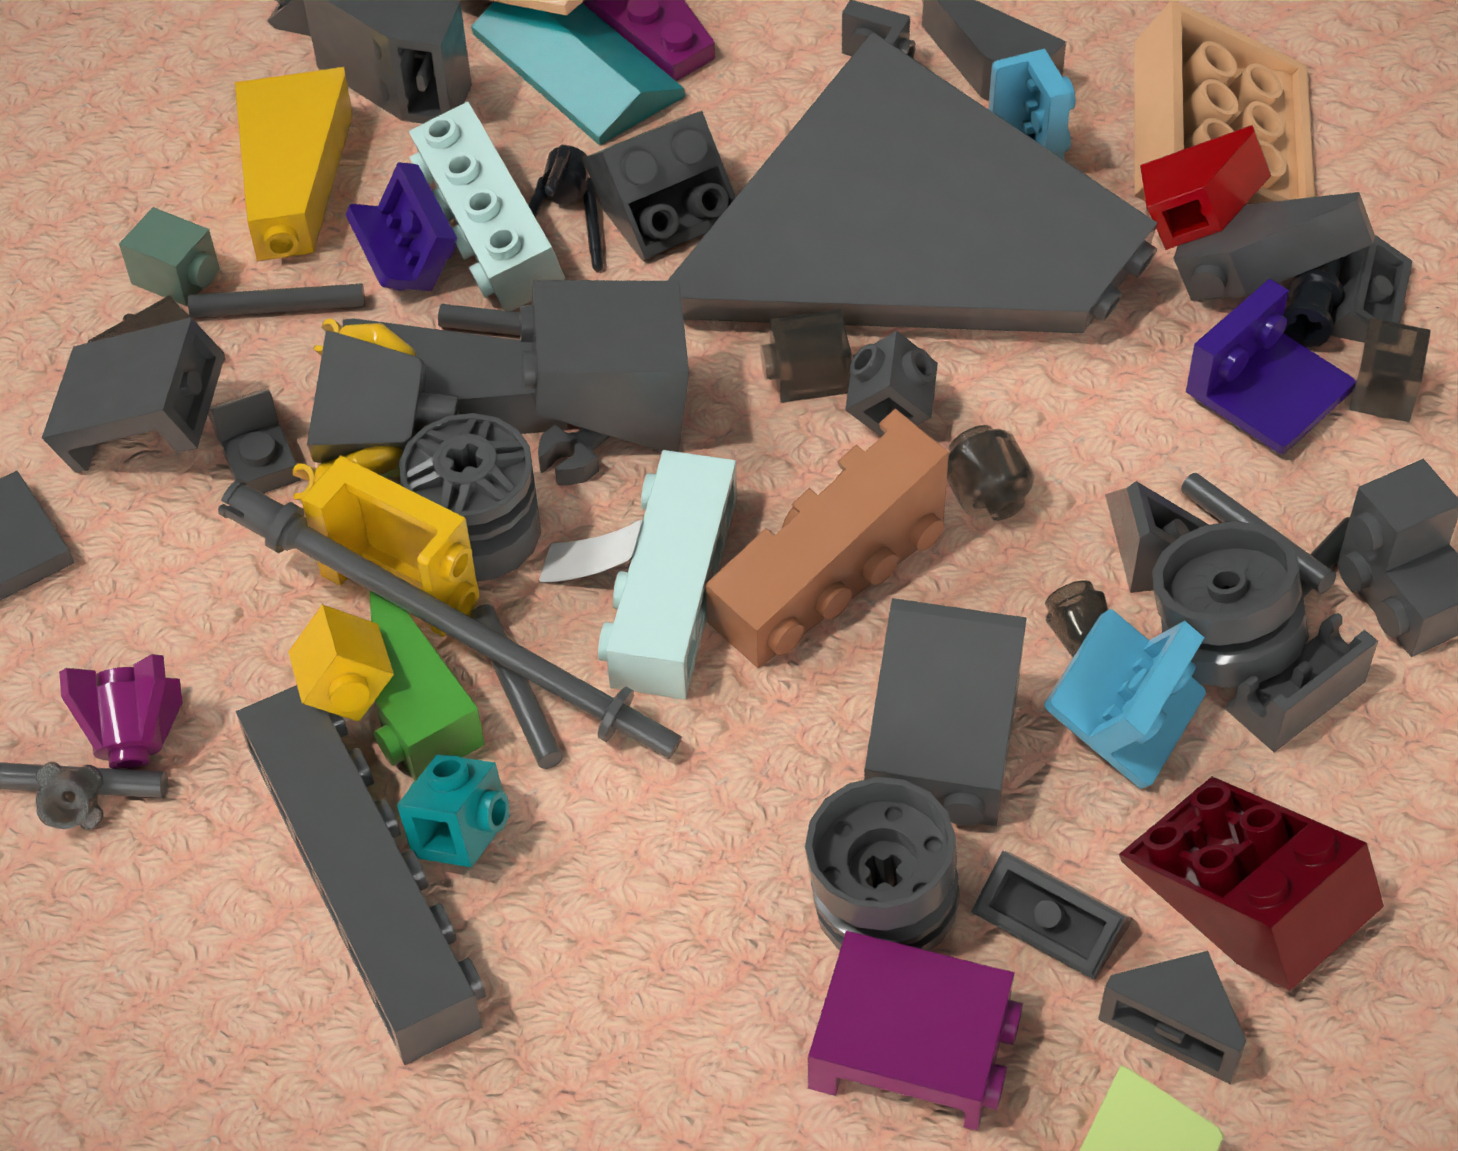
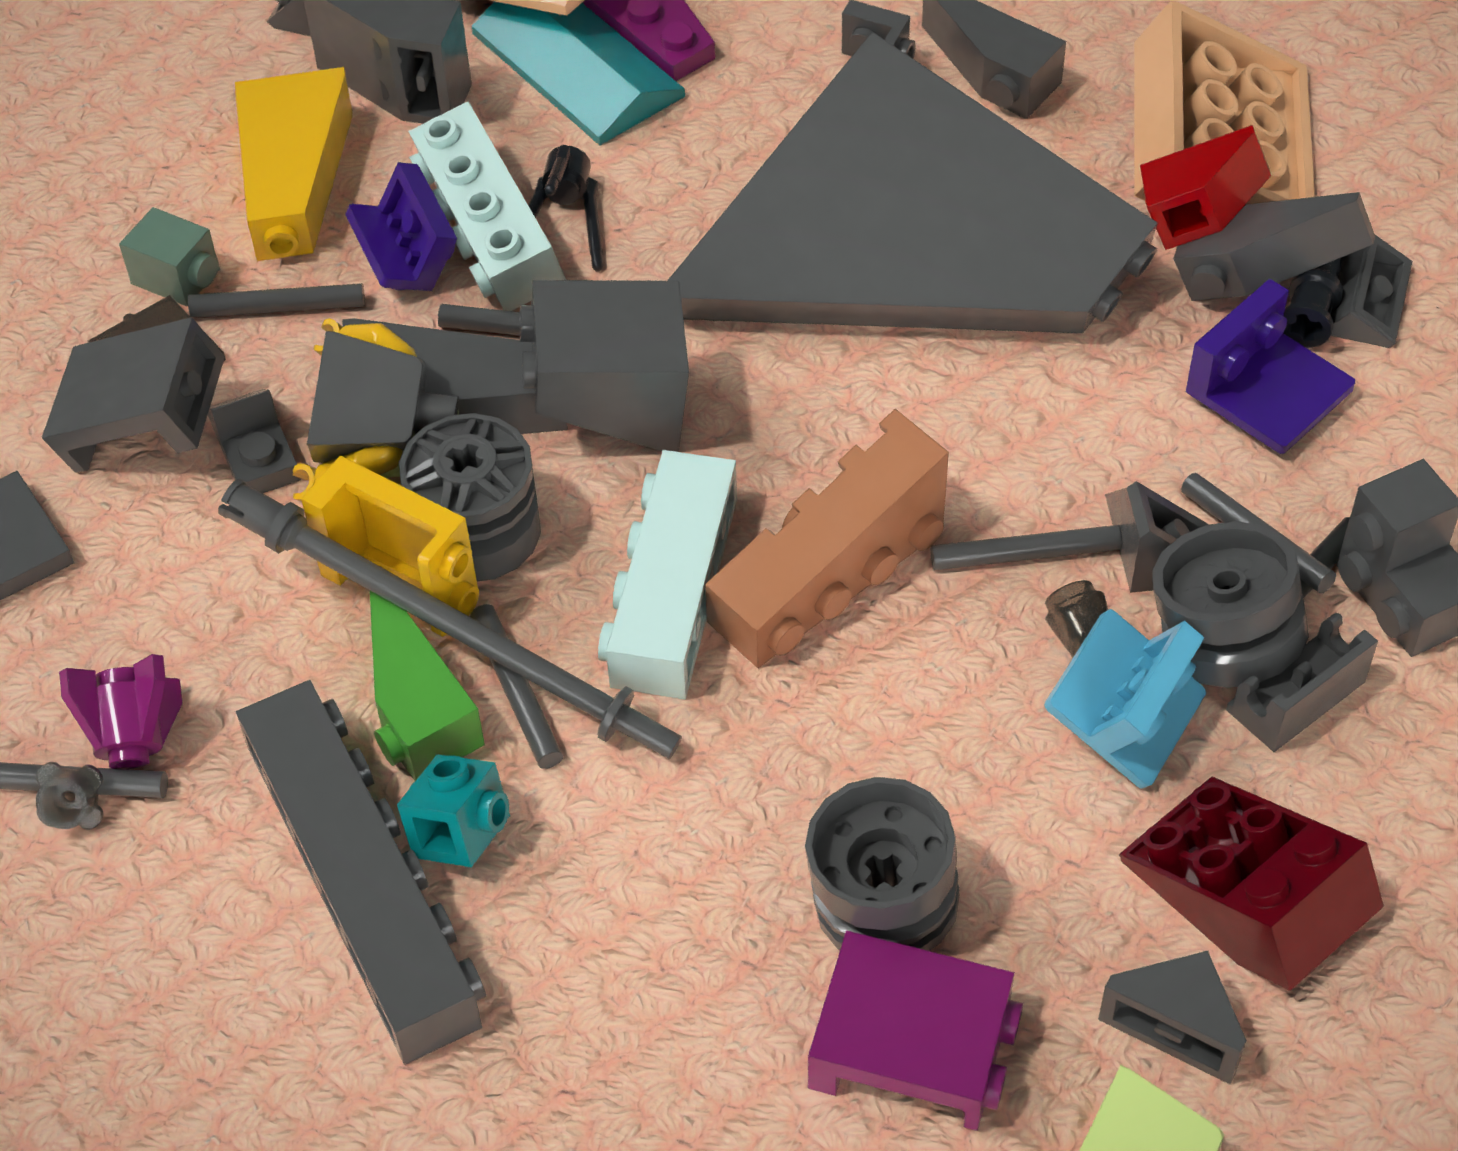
(340, 663): yellow brick -> none
(576, 445): dark grey bar -> none
(590, 555): white sticker -> none
(662, 184): dark grey slope -> none
(808, 356): clear smoke brick -> none
(891, 377): dark grey brick -> none
(947, 705): dark grey slope -> none
(989, 472): clear smoke head -> none
(1025, 547): none -> dark grey bar
(1033, 98): medium azure bracket -> none
(1051, 914): dark grey slope -> none
(1390, 370): clear smoke brick -> none

